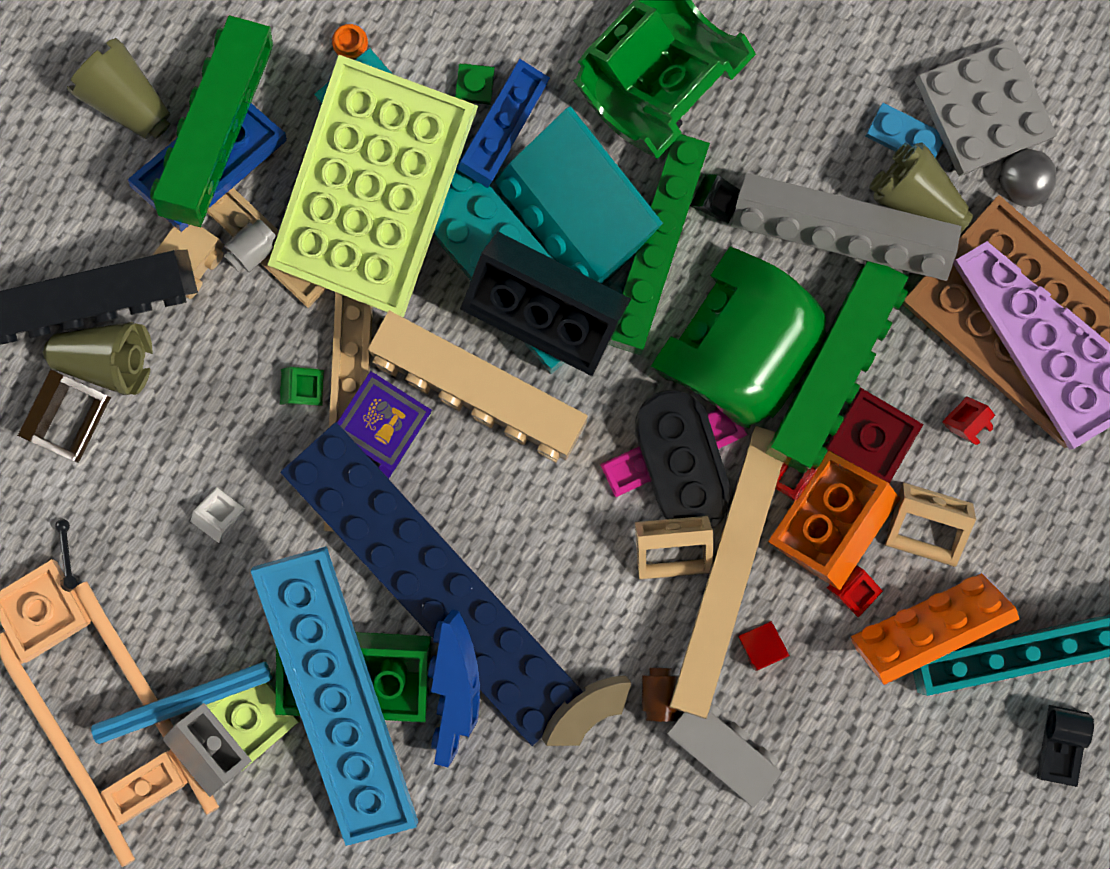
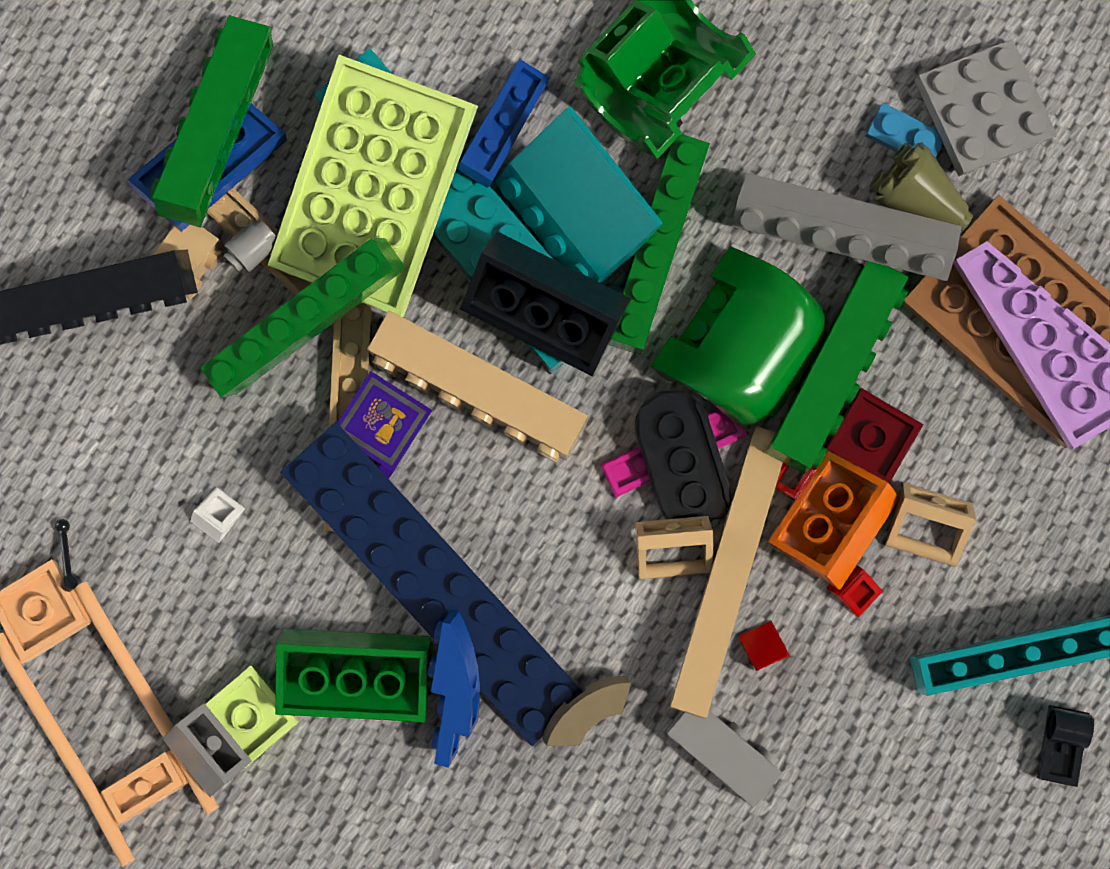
(46, 407): dark brown tile -> none
(103, 356): olive cone -> none
(120, 91): olive cone -> none
(181, 702): dark azure axle -> none
(301, 386): green slope -> none
(303, 317): none -> green brick
(335, 695): dark azure plate -> none
(350, 41): orange plate -> none
(475, 83): green plate -> none
(657, 694): reddish brown brick -> none
(716, 197): black slope -> none
(934, 628): orange plate -> none
(969, 419): red tile -> none
(1028, 177): flat silver hair -> none

